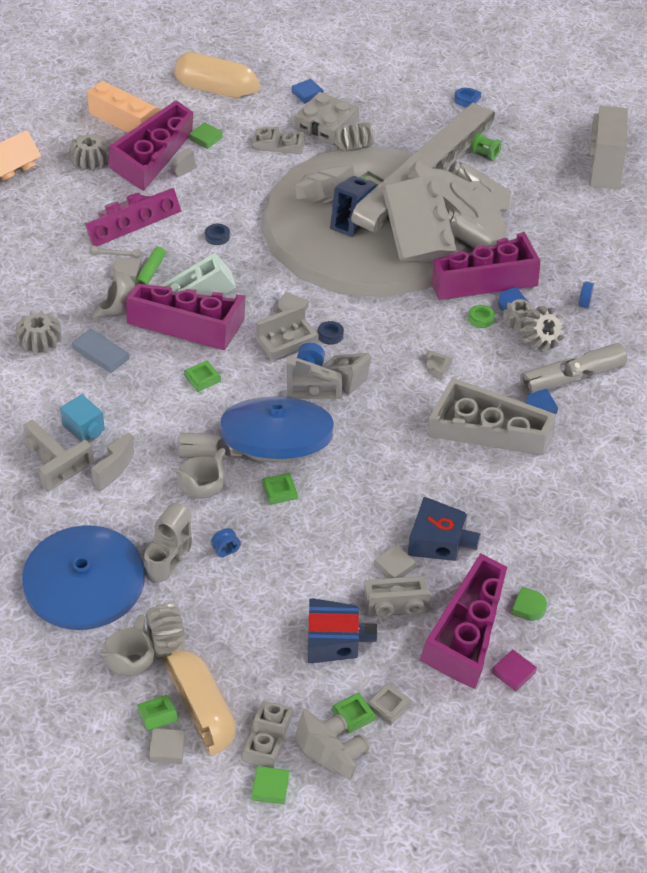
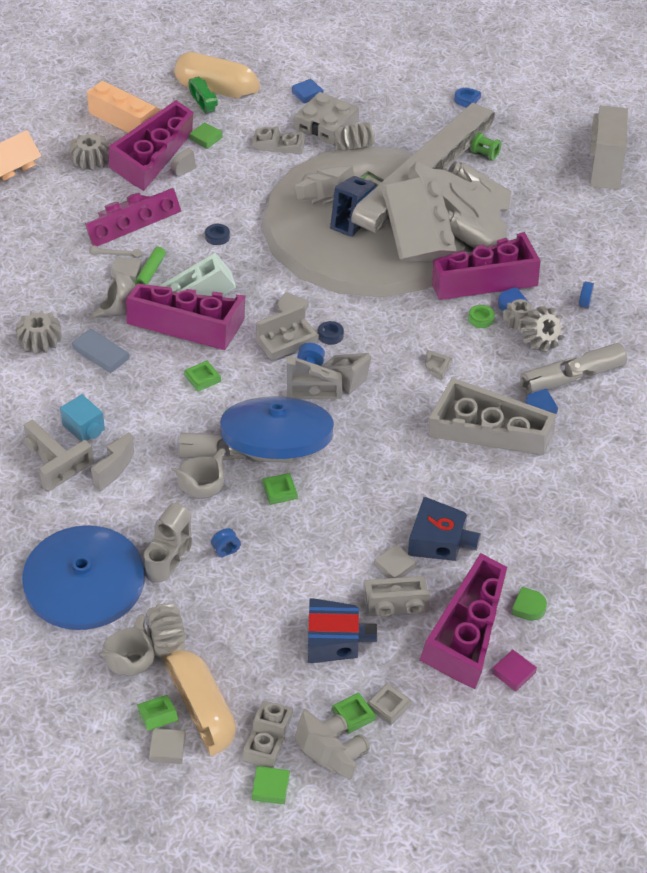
(202, 94): none -> green plate

